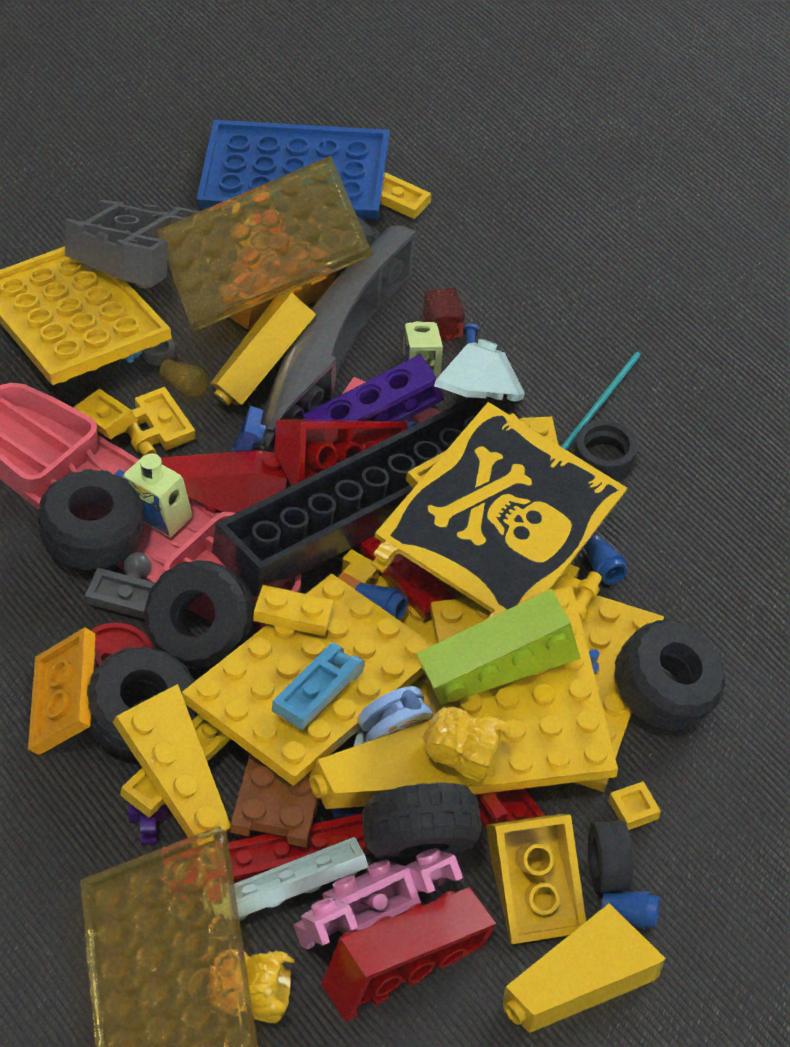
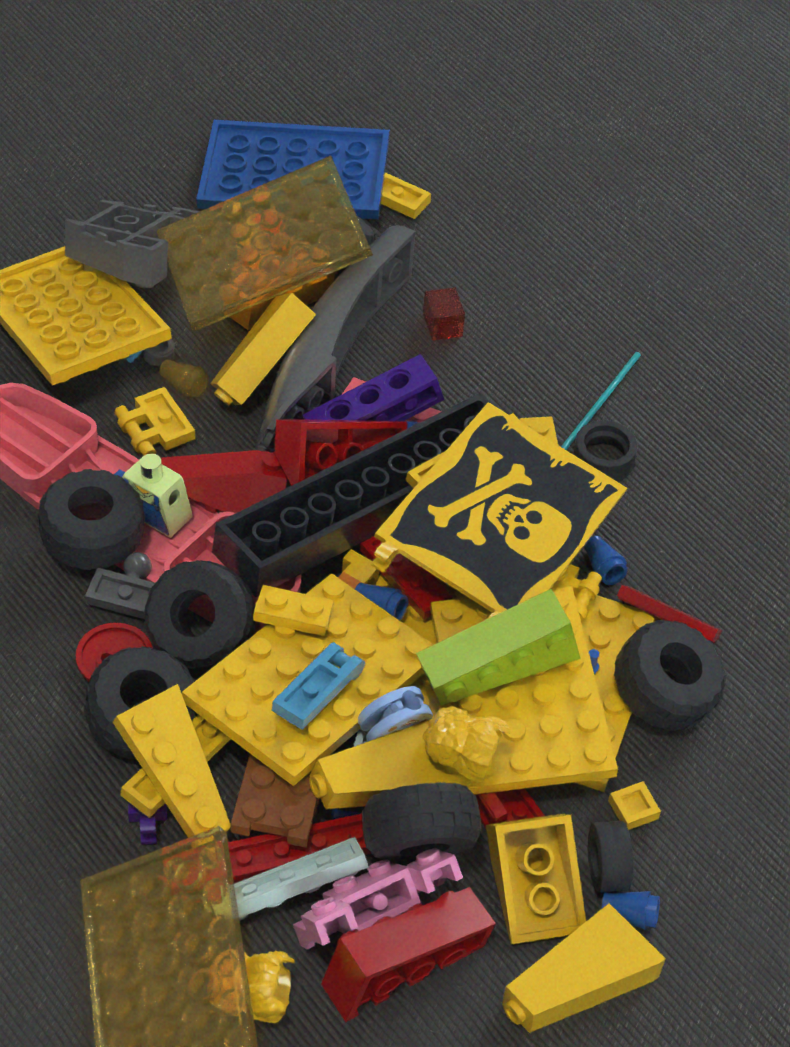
(60, 691): light orange plate -> none
(108, 413): yellow plate -> none
(250, 431): blue plate -> none
(425, 340): yellowish green torso -> none
(470, 331): blue piece -> none
(481, 373): light aqua wedge -> none
(666, 611): none -> red tile

